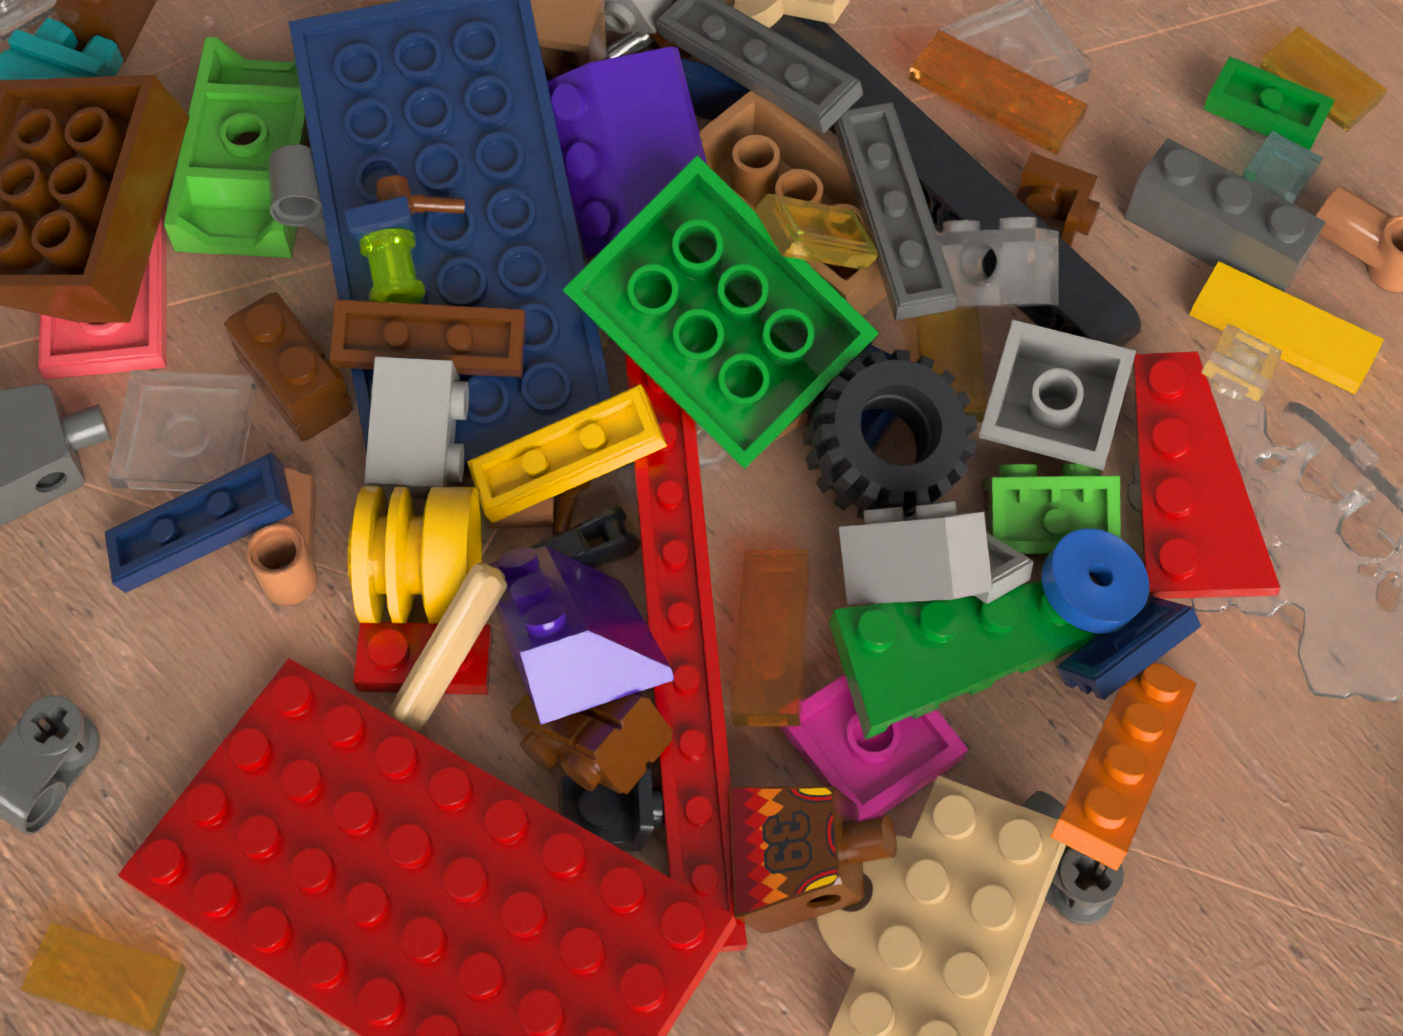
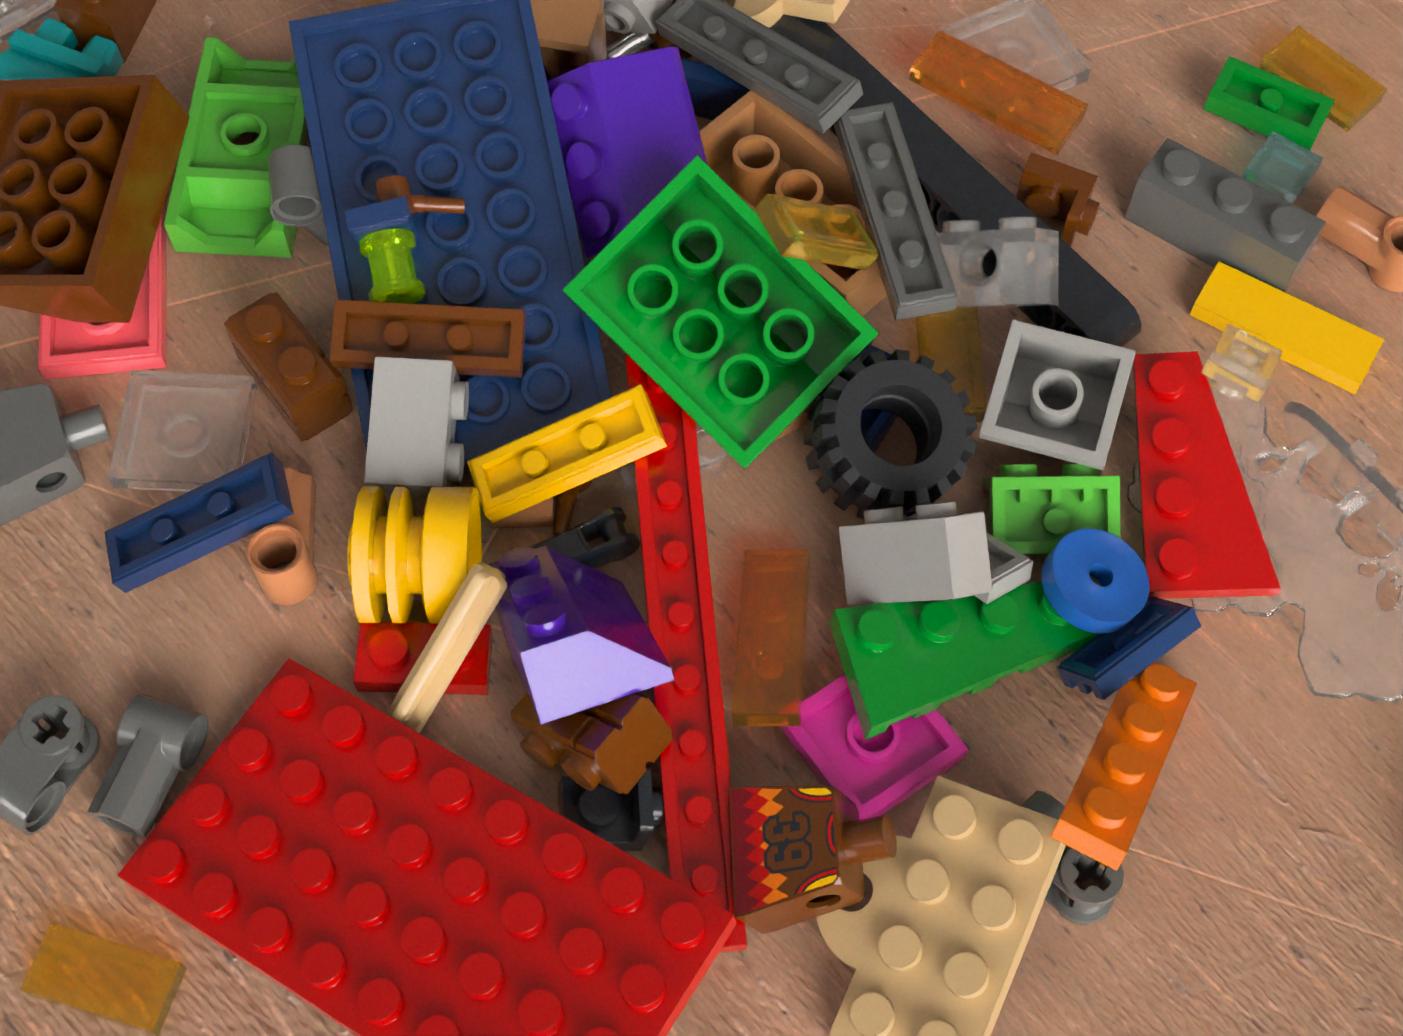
(153, 745): none -> dark grey piece

